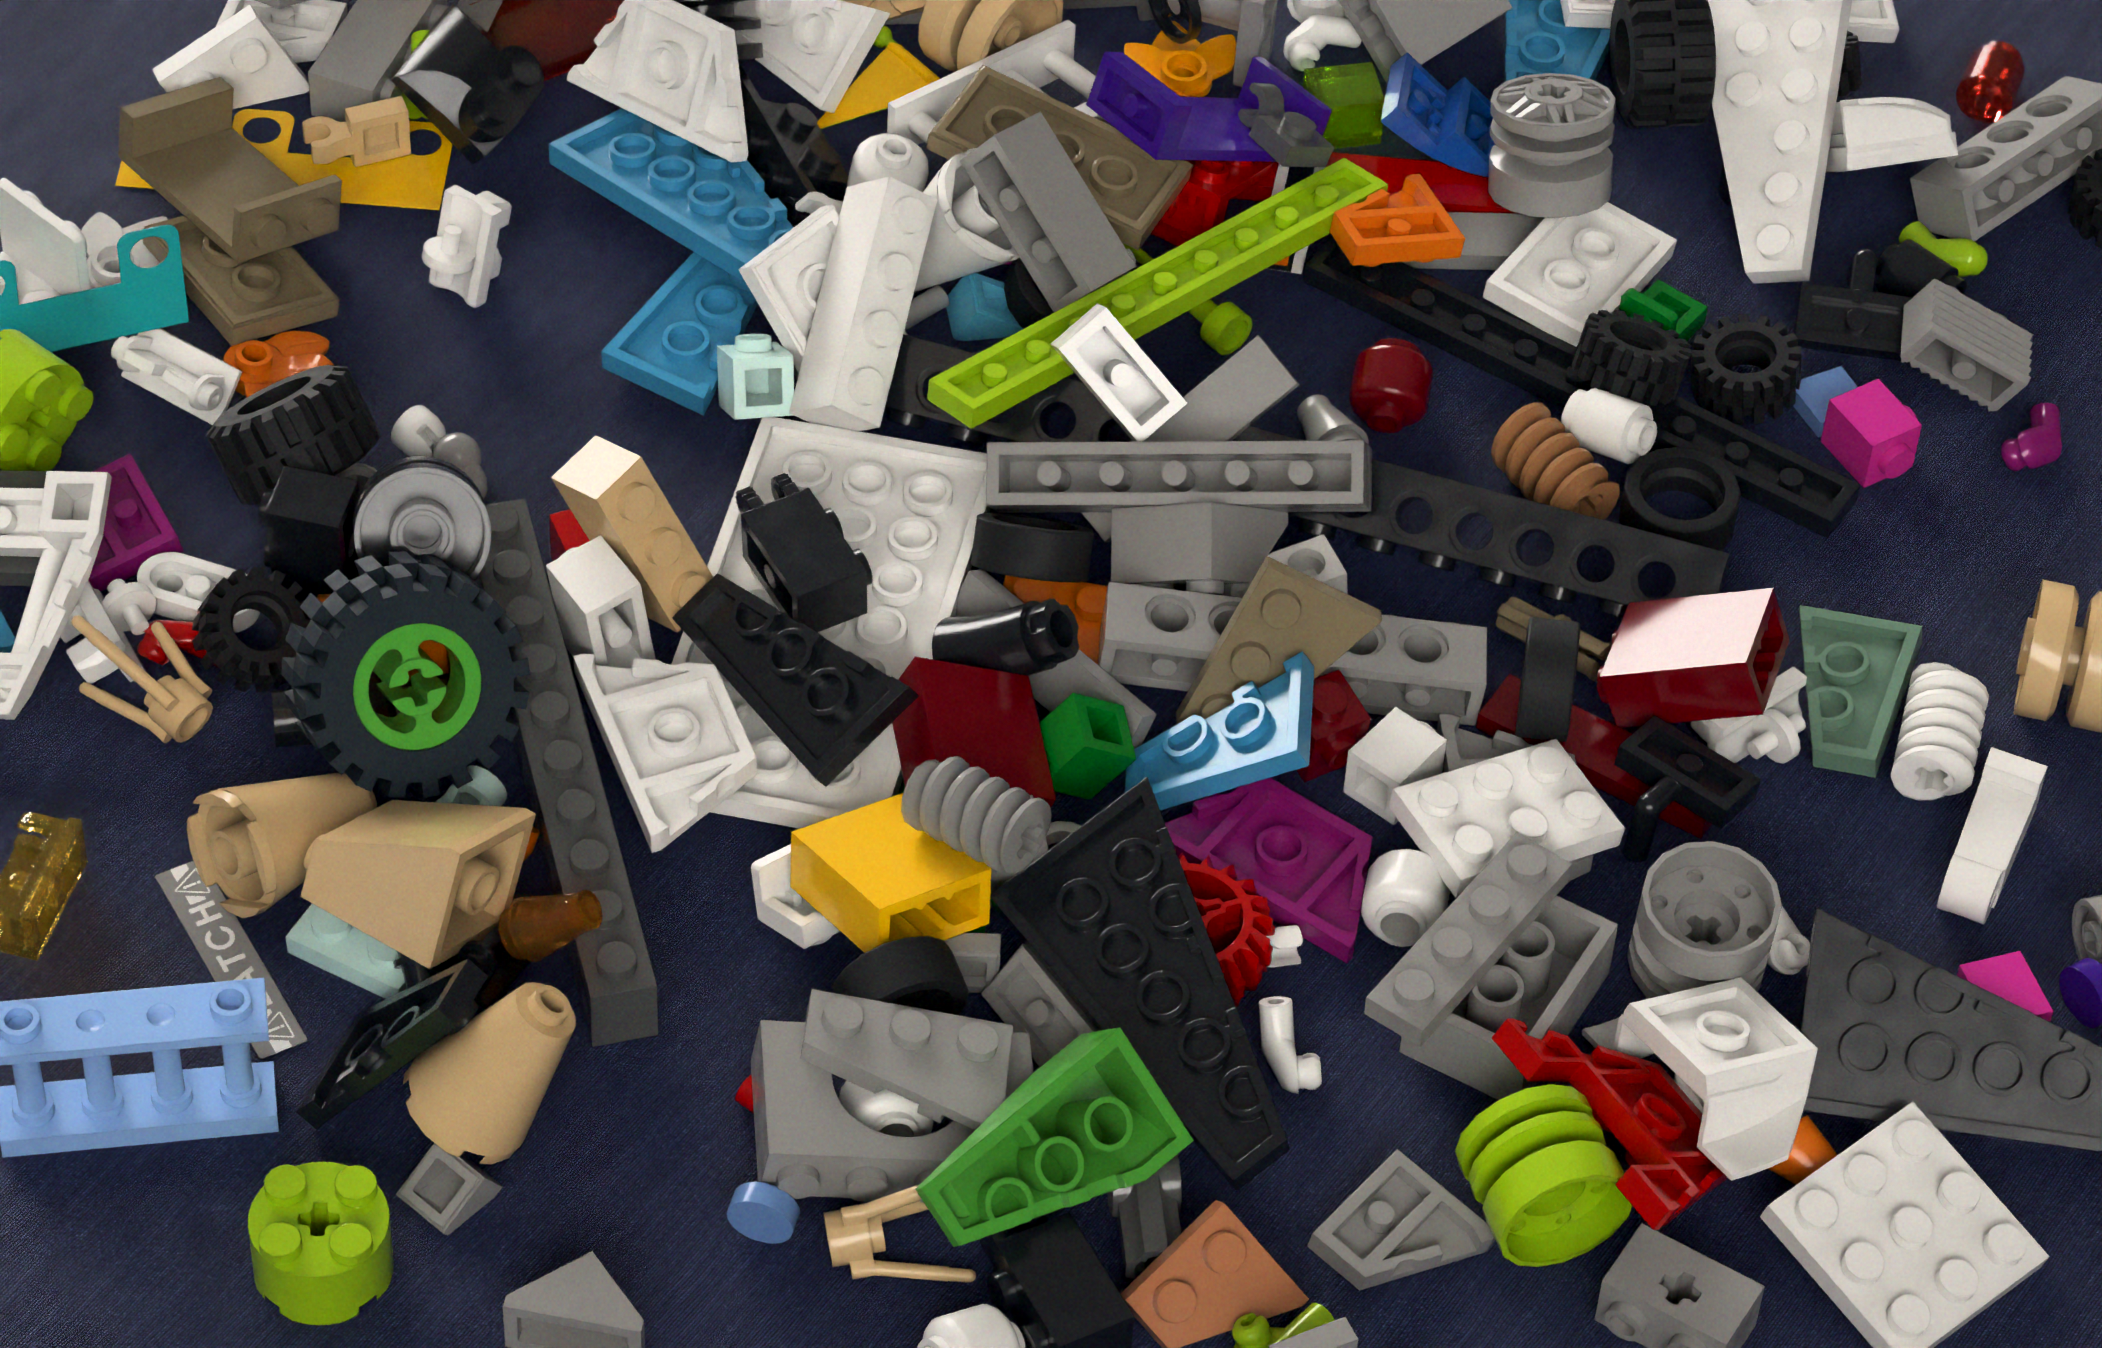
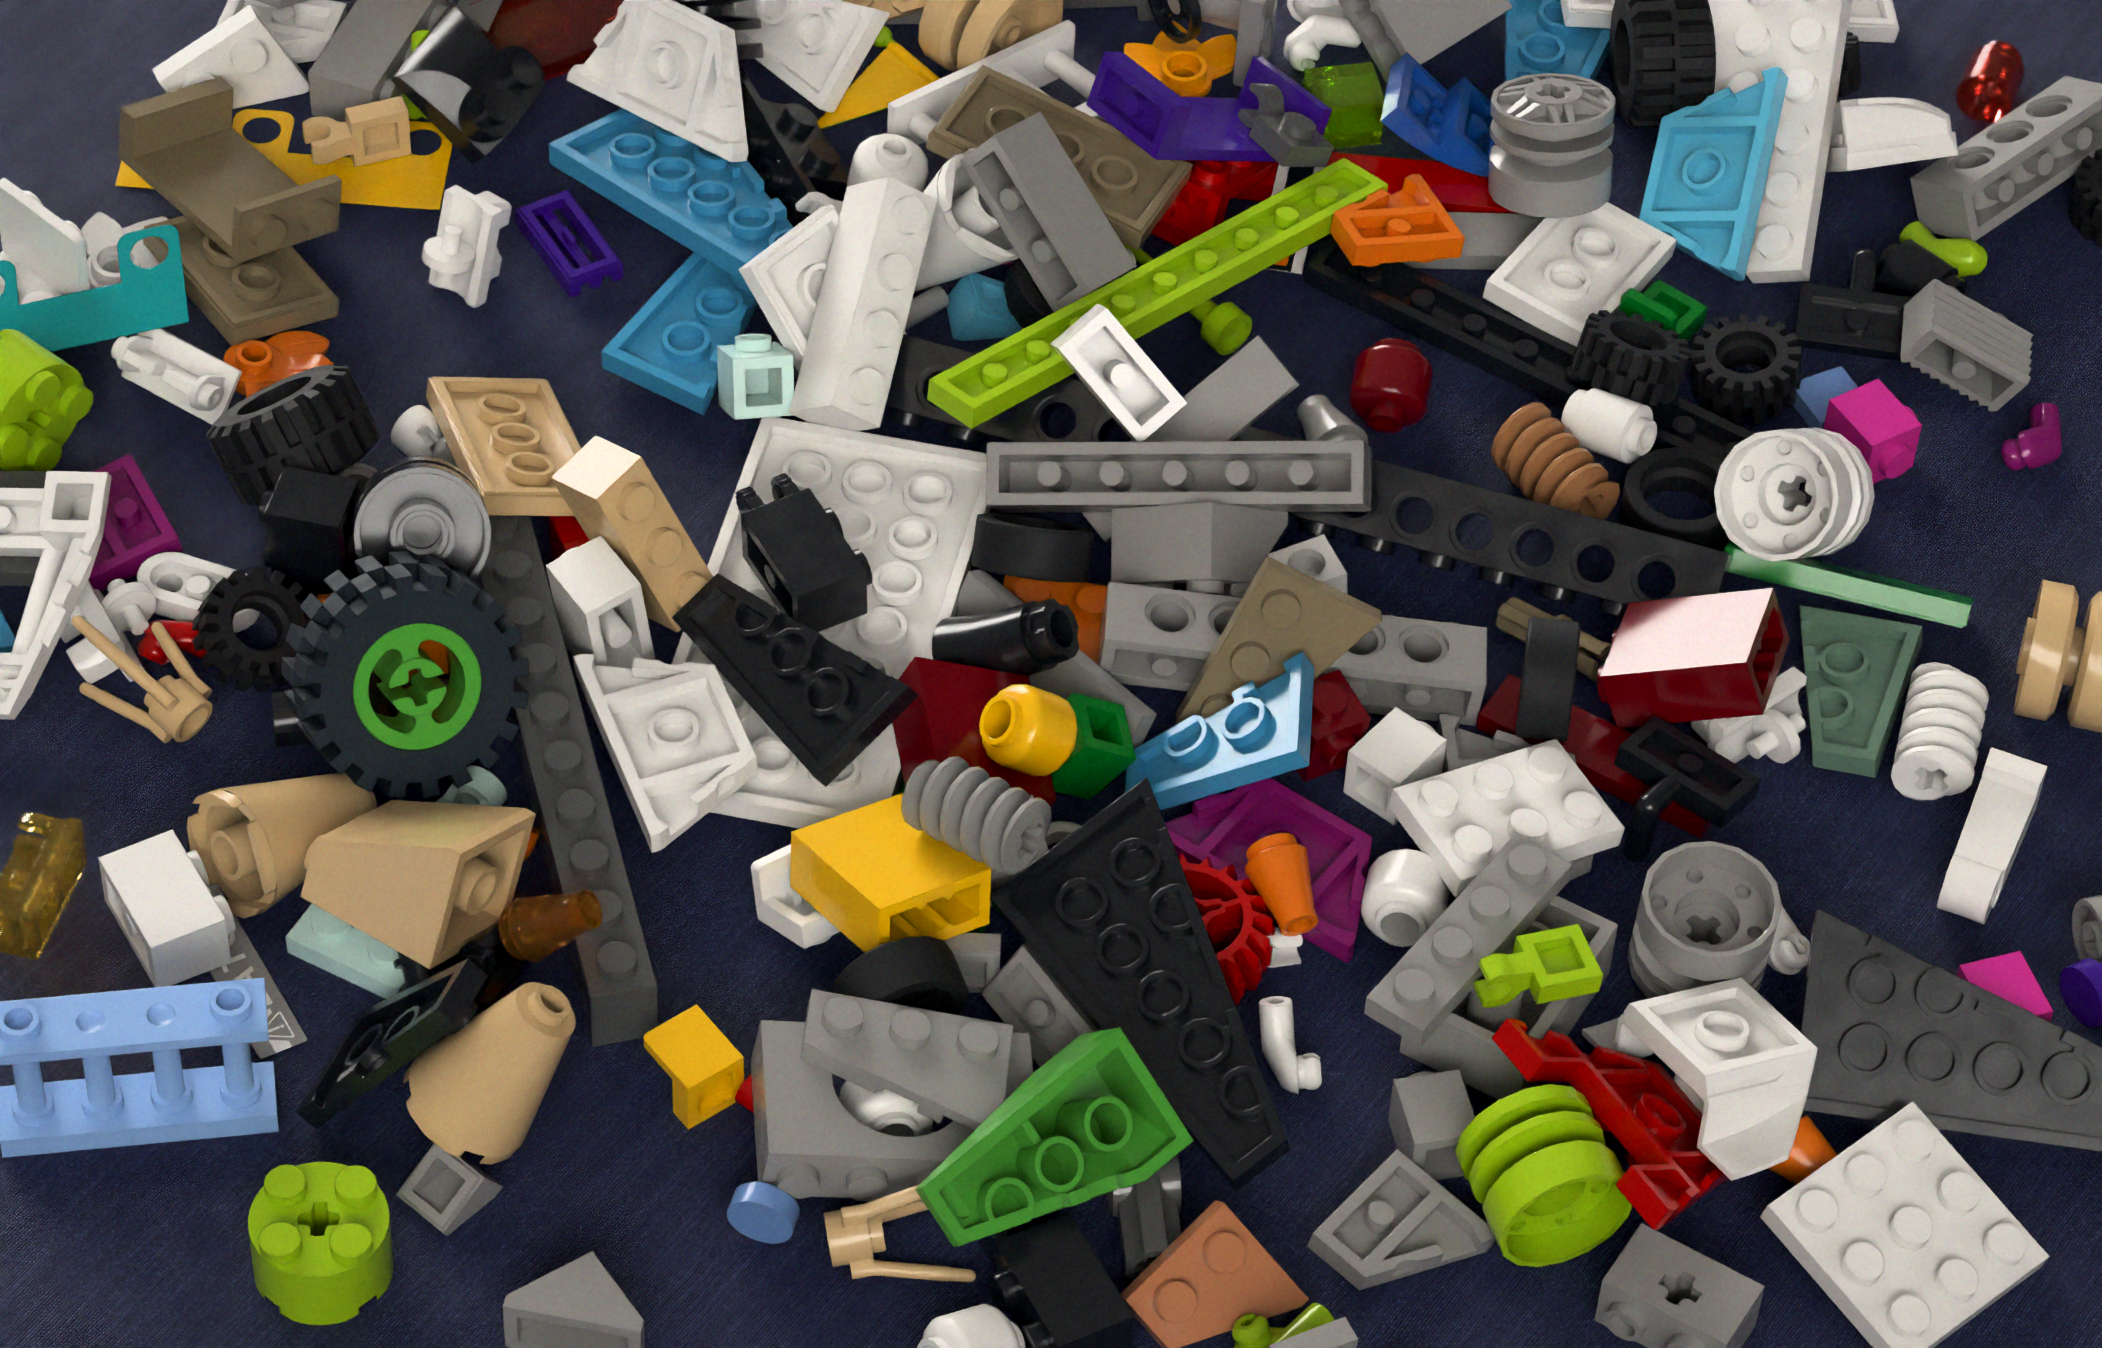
(167, 909): none -> white brick
(506, 440): none -> tan tile
(586, 272): none -> dark purple tile
(699, 1061): none -> yellow panel
(1028, 730): none -> yellow head
(1283, 879): none -> orange cone
(1428, 1118): none -> light grey brick
(1547, 962): none -> lime plate
(1714, 172): none -> medium azure wing
(1762, 499): none -> white wheel
(1855, 586): none -> tile

